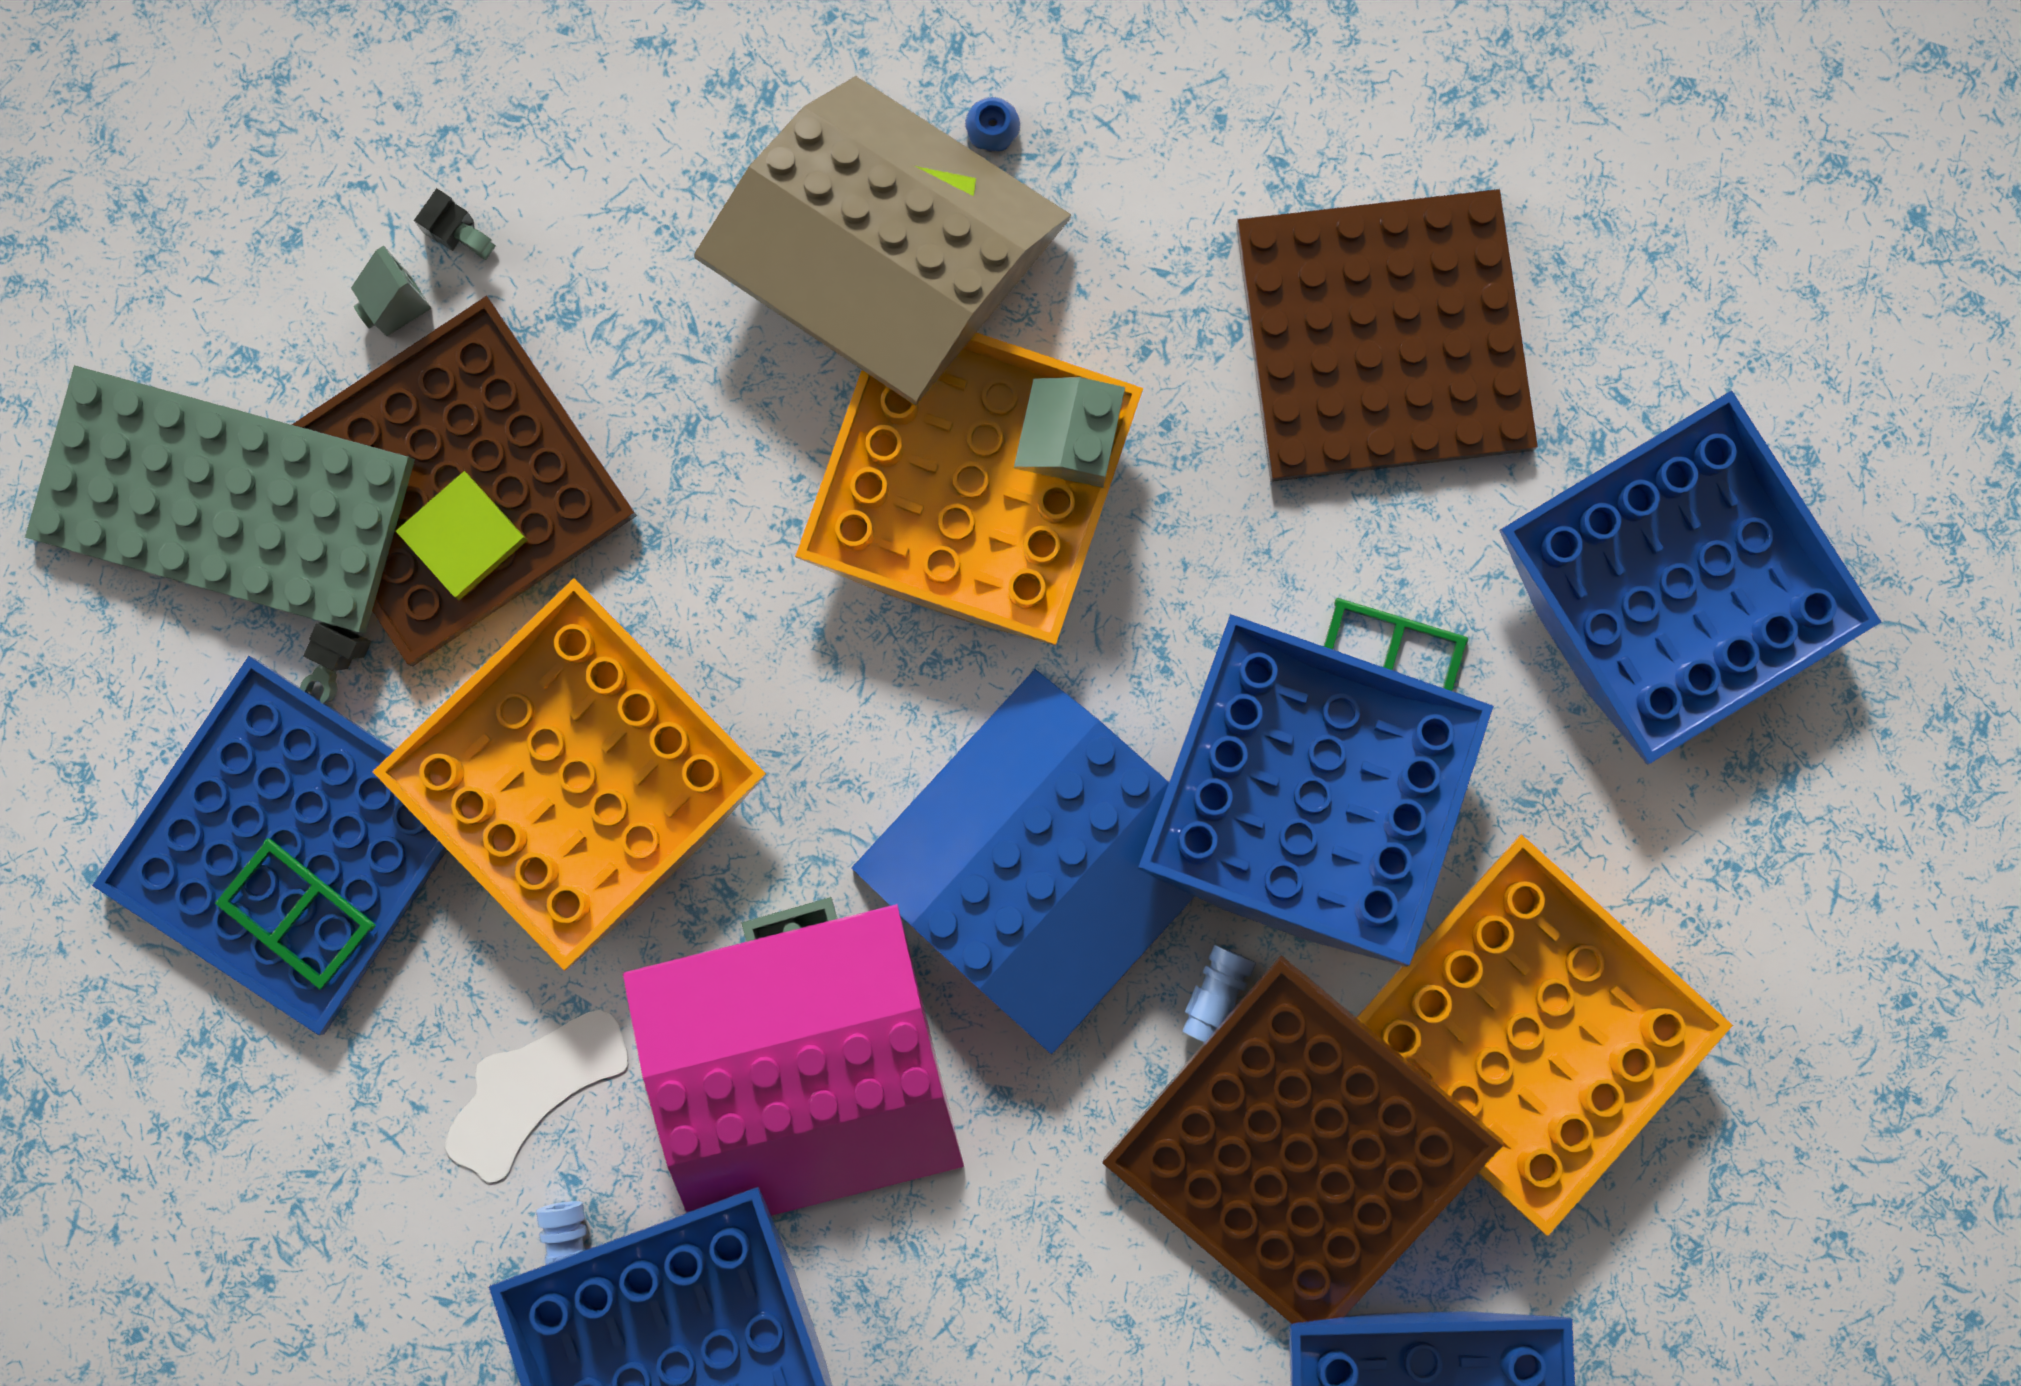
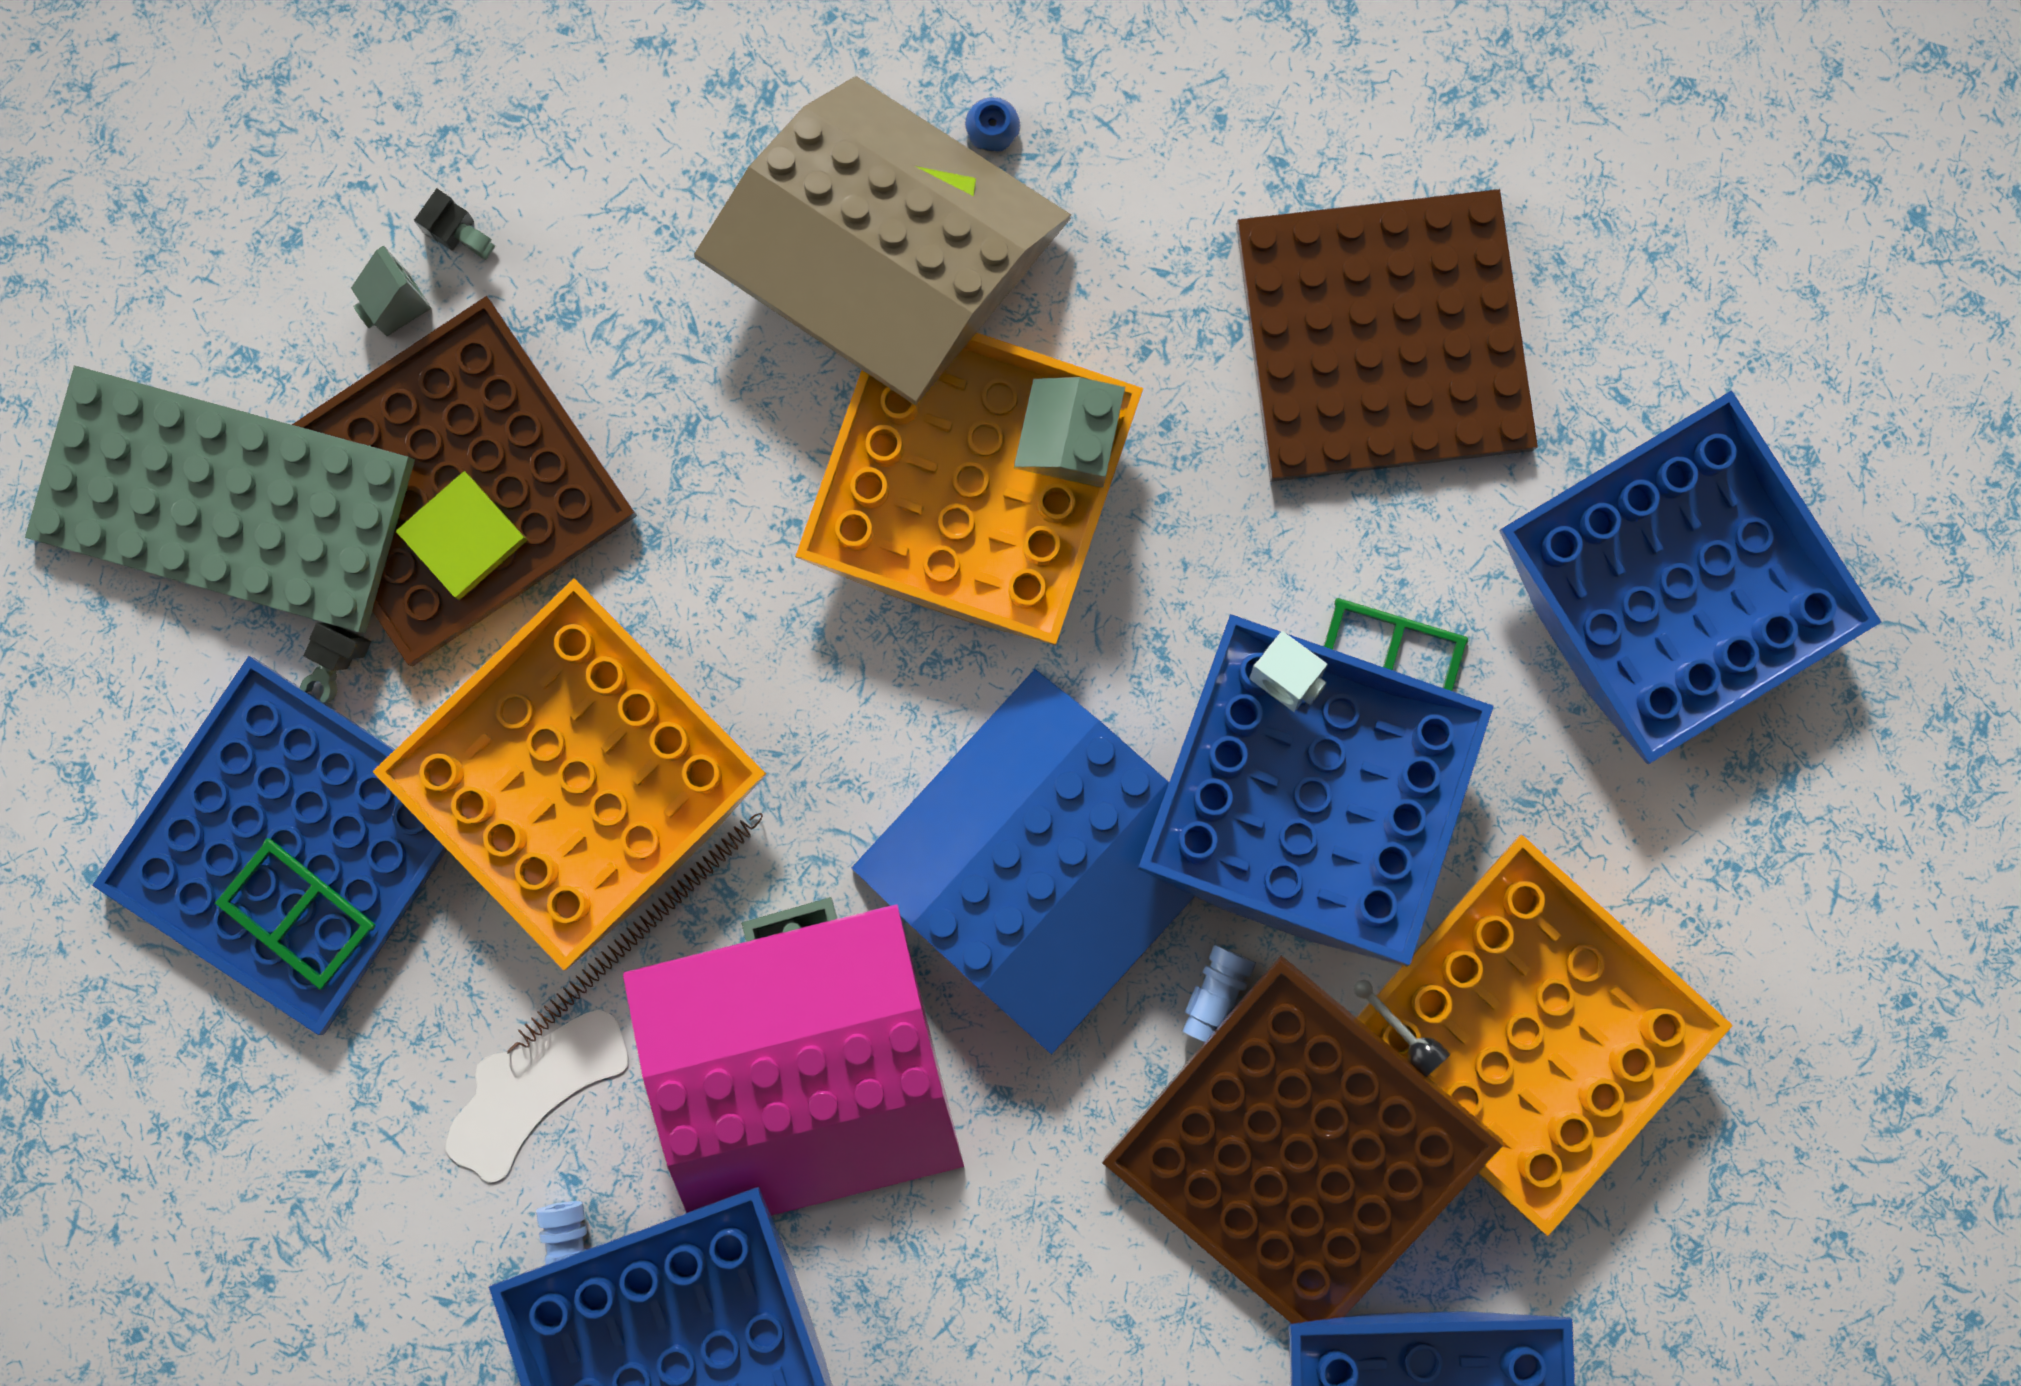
(639, 927): none -> reddish brown piece
(1289, 672): none -> light aqua brick
(1423, 1052): none -> hinge

